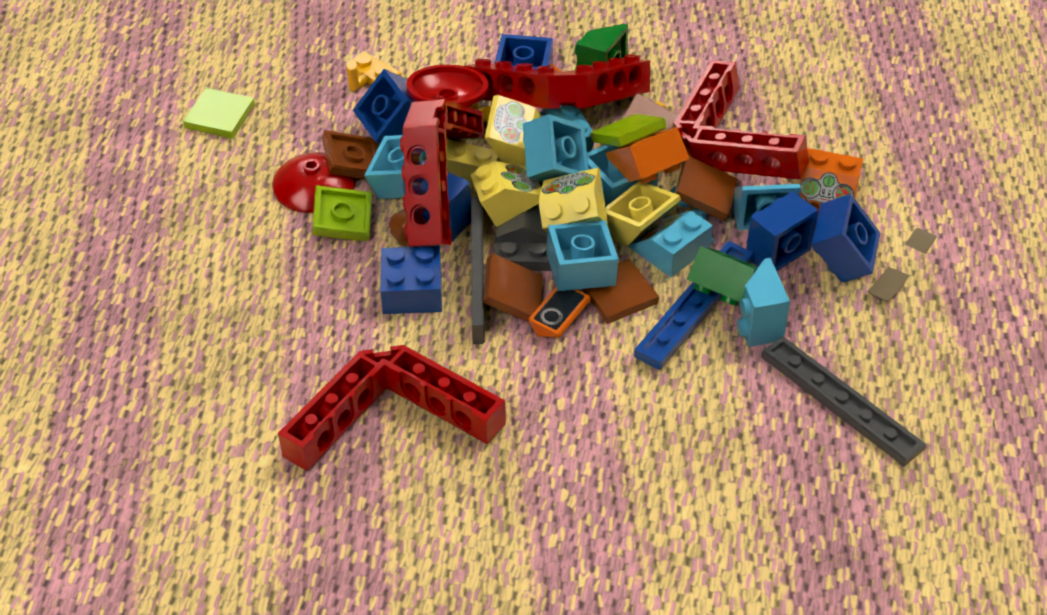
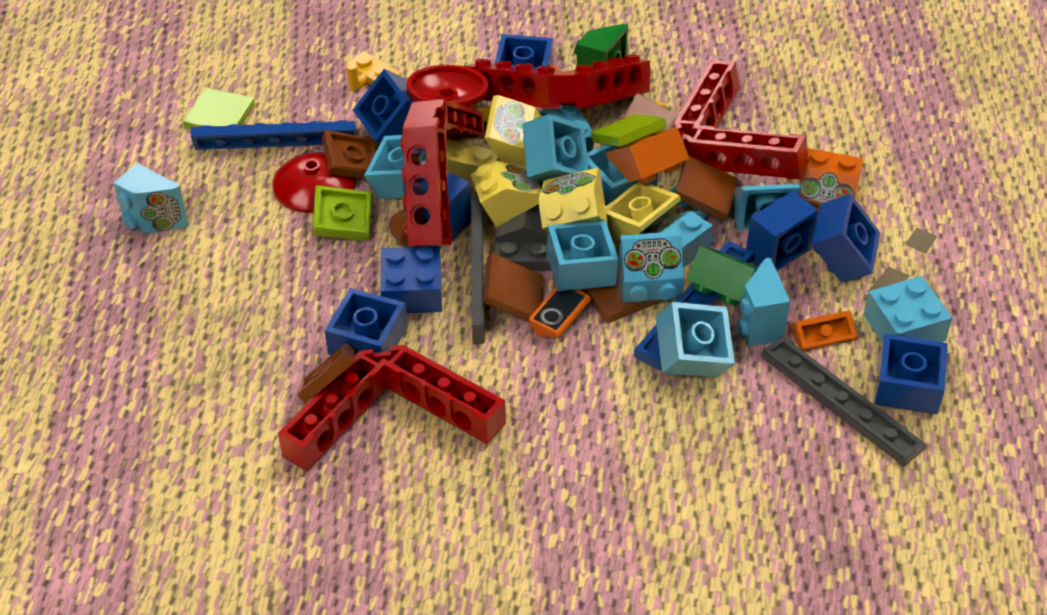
(149, 201): none -> medium azure slope
(266, 135): none -> blue plate
(326, 372): none -> dark orange tile
(366, 323): none -> blue brick
(650, 267): none -> medium azure slope
(694, 340): none -> medium azure brick
(824, 330): none -> orange slope
(908, 311): none -> medium azure brick
(911, 374): none -> blue brick

